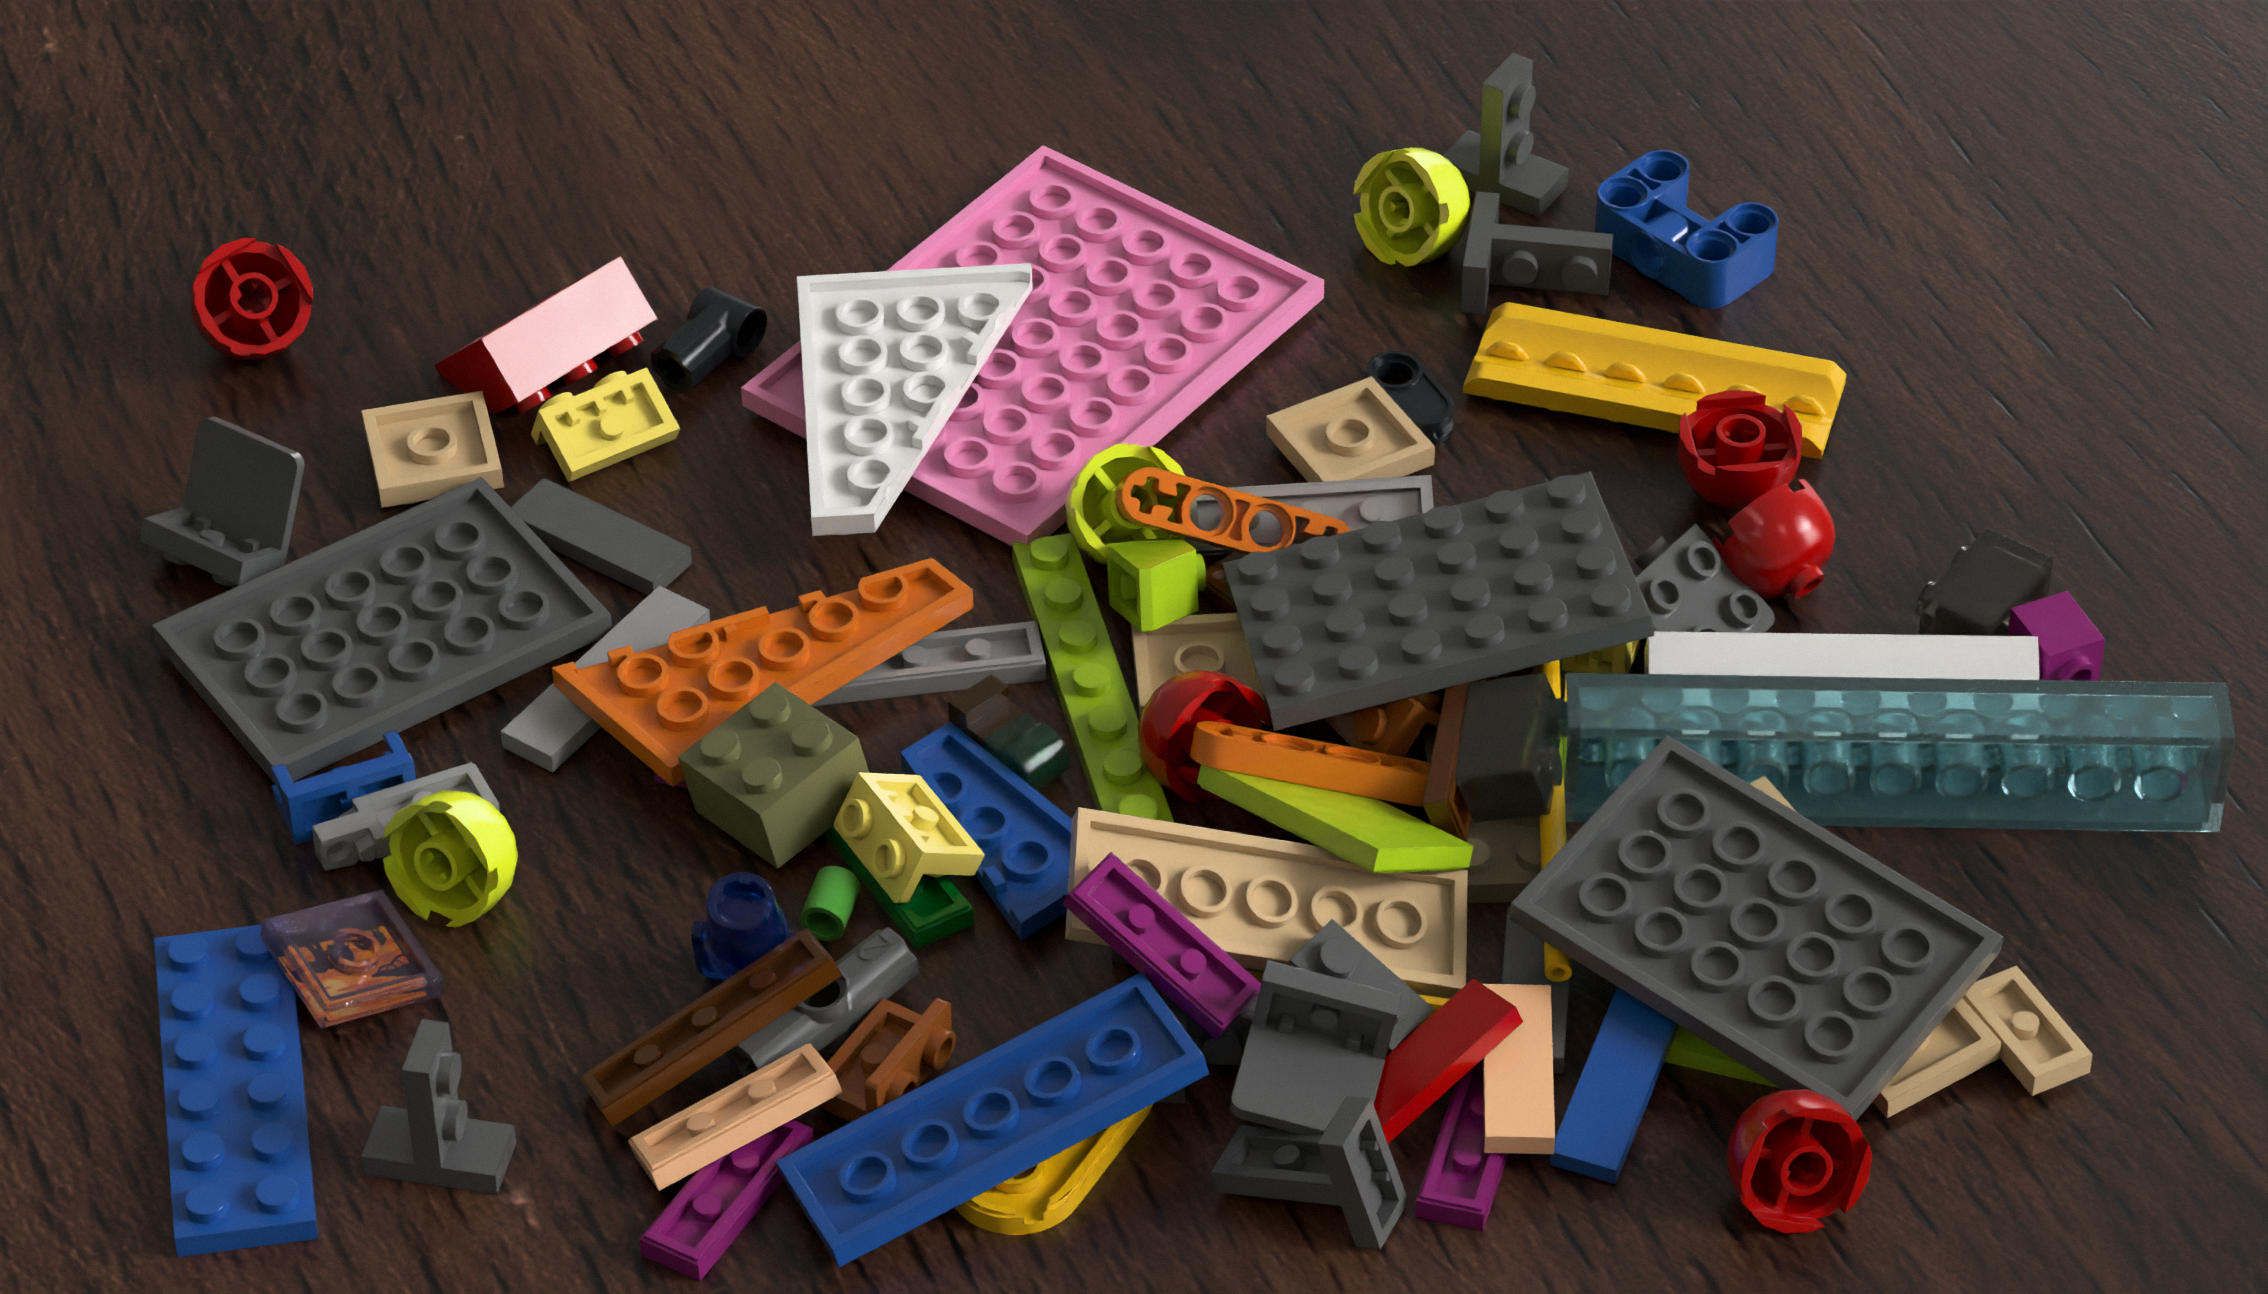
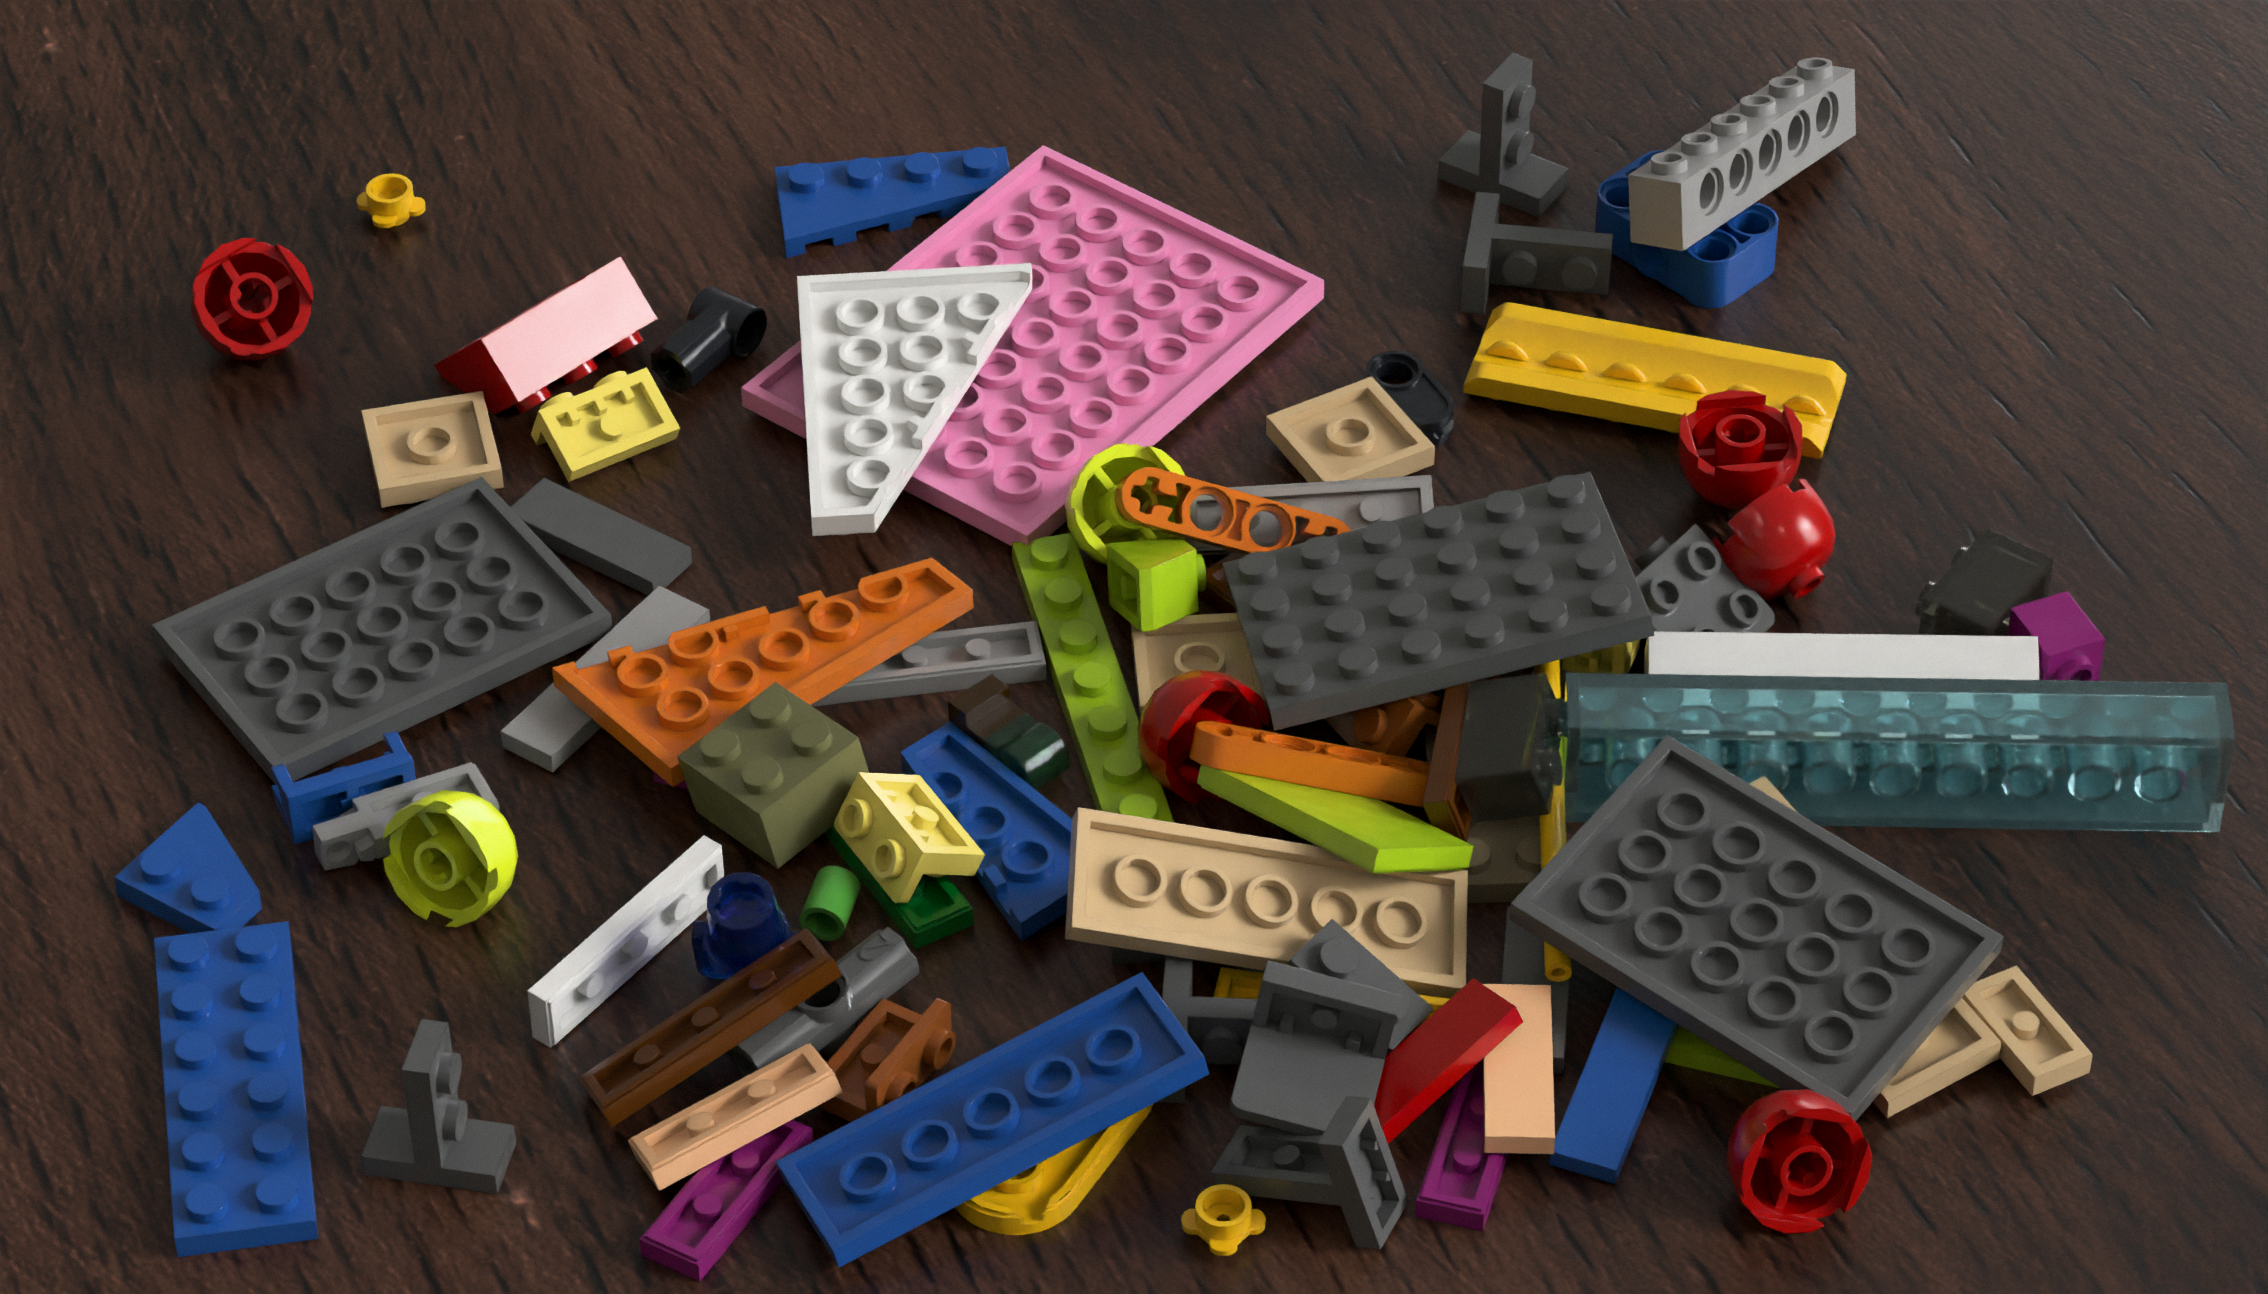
(191, 877): none -> blue wing
(234, 506): dark grey bracket -> none
(351, 958): tile -> none
(390, 200): none -> yellow plate
(624, 943): none -> white tile
(867, 192): none -> blue wing
(1163, 945): magenta tile -> none
(1223, 1218): none -> yellow plate
(1411, 206): neon yellow cylinder -> none
(1742, 155): none -> light grey brick

